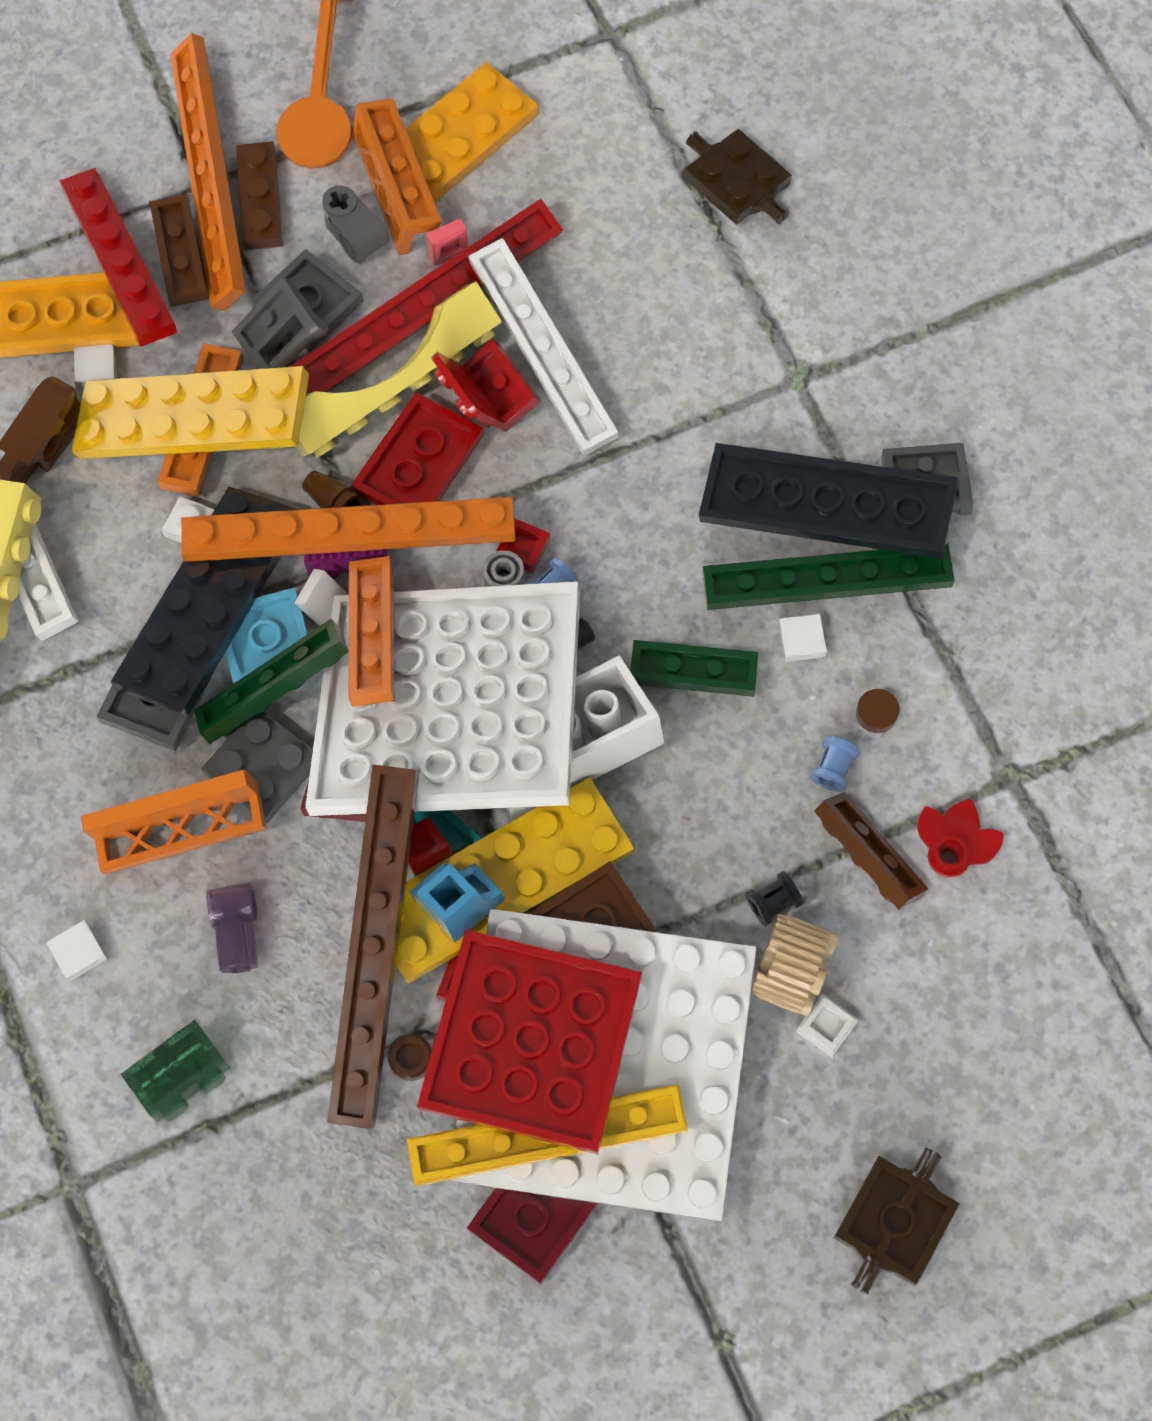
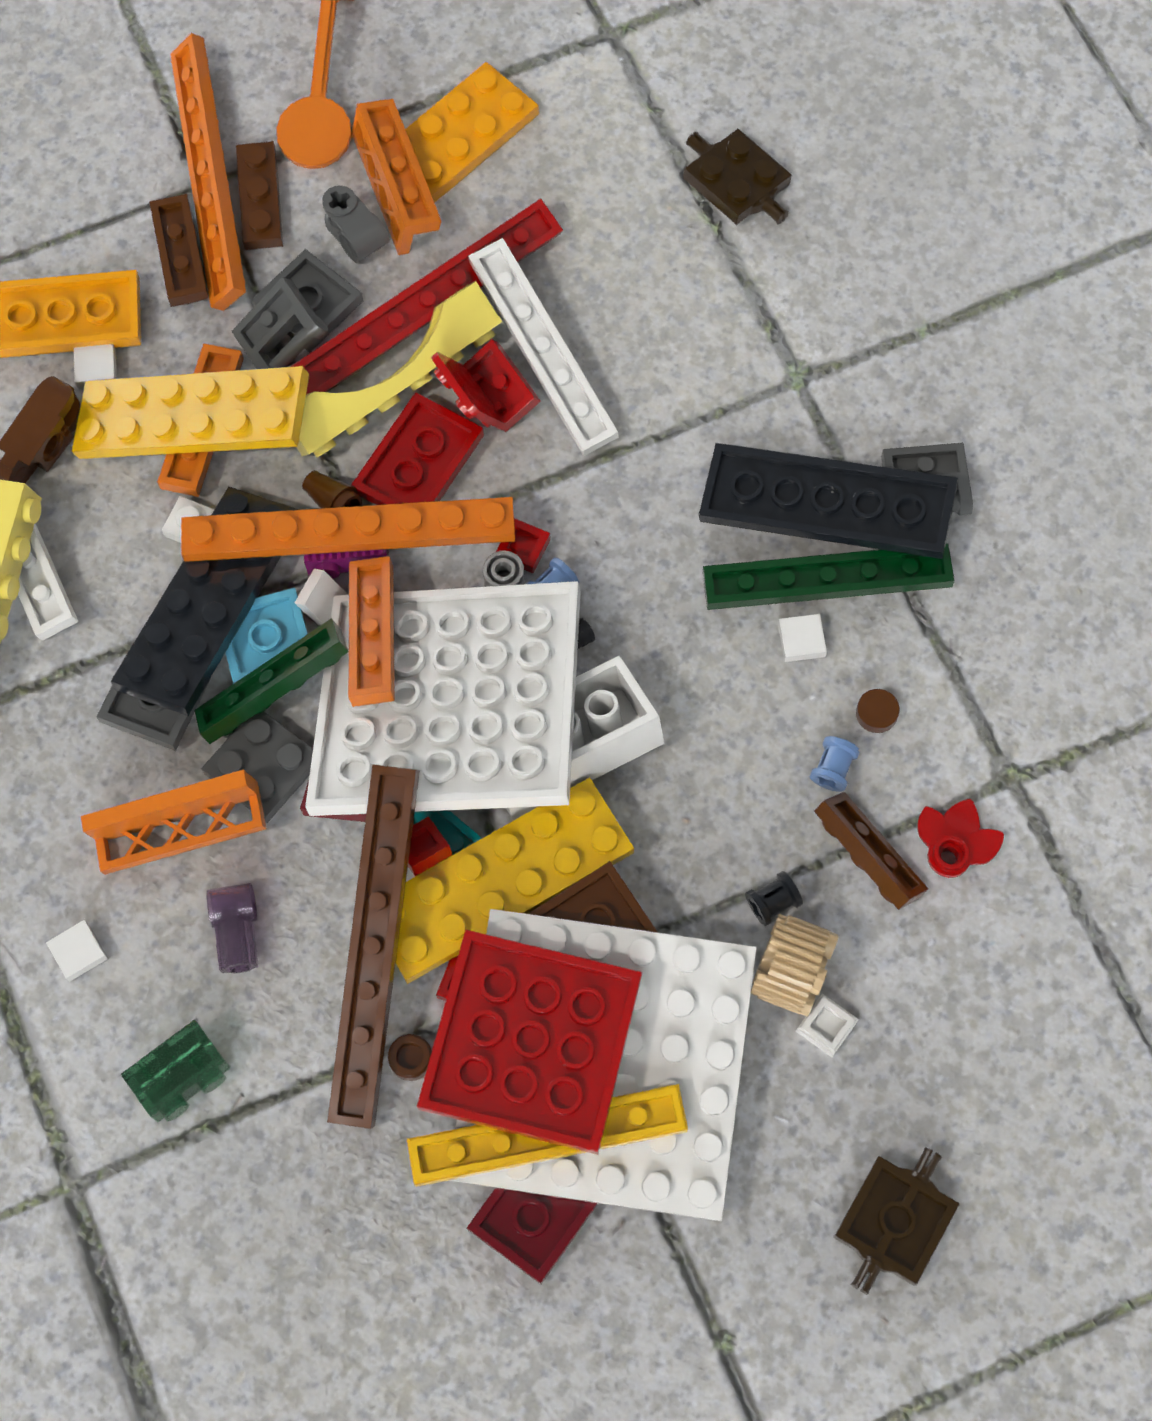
(118, 257): red plate -> none
(446, 241): coral tile -> none
(457, 898): dark azure brick -> none
(694, 668): dark green plate -> none

